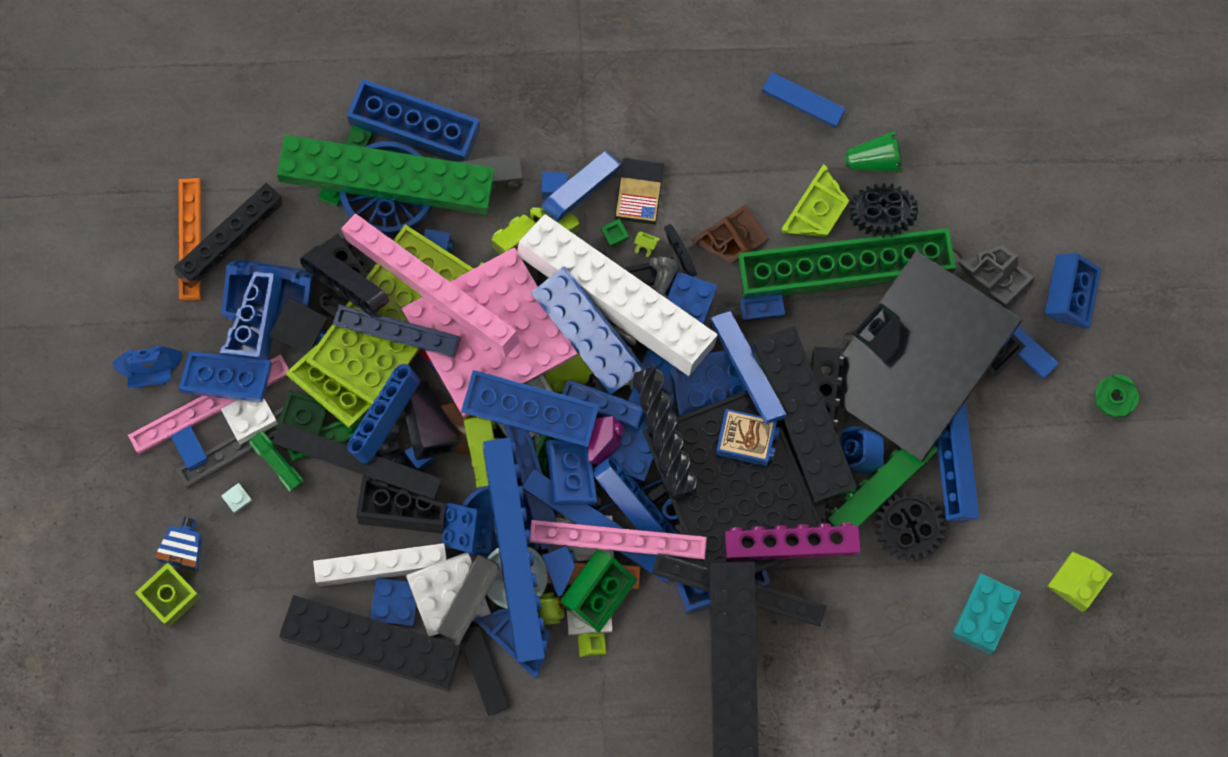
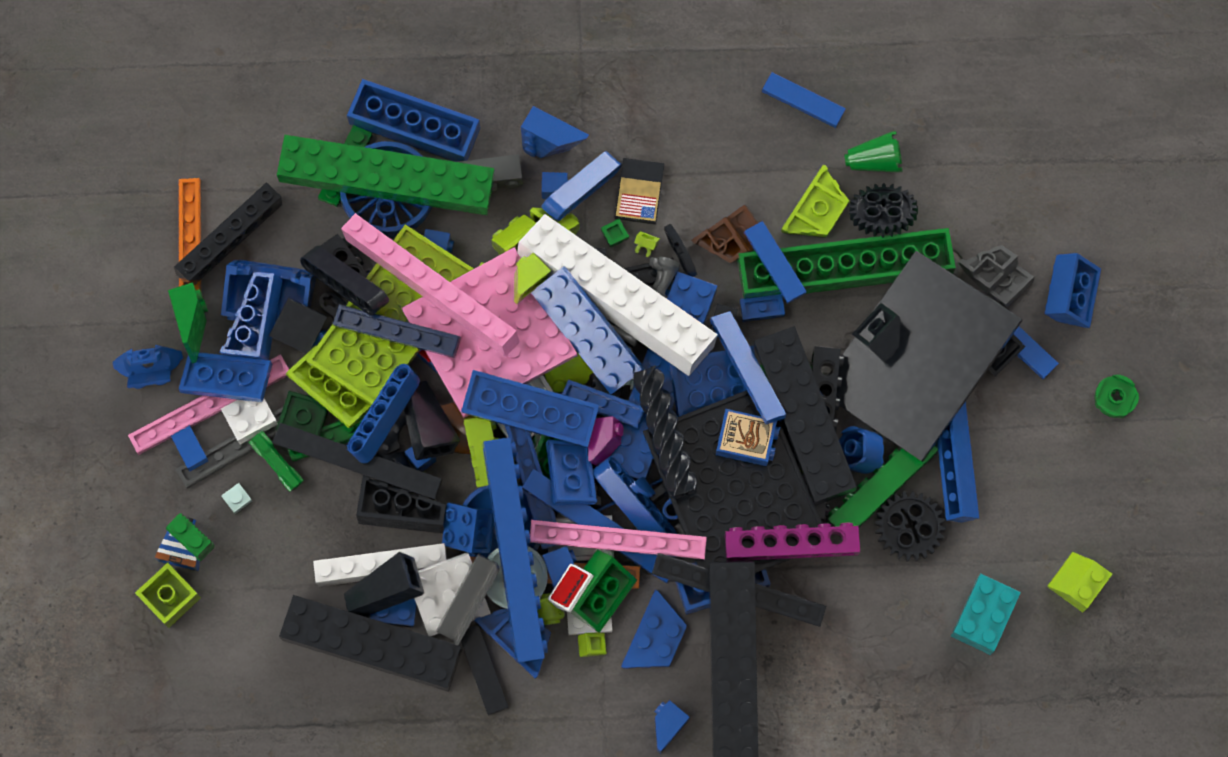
(190, 317): none -> green slope
(190, 536): none -> green brick
(386, 586): none -> black slope
(528, 276): none -> lime slope
(548, 135): none -> blue wedge
(570, 588): none -> slope
(643, 487): none -> blue tile
(656, 636): none -> blue wing
(668, 723): none -> blue slope
(775, 262): none -> blue tile

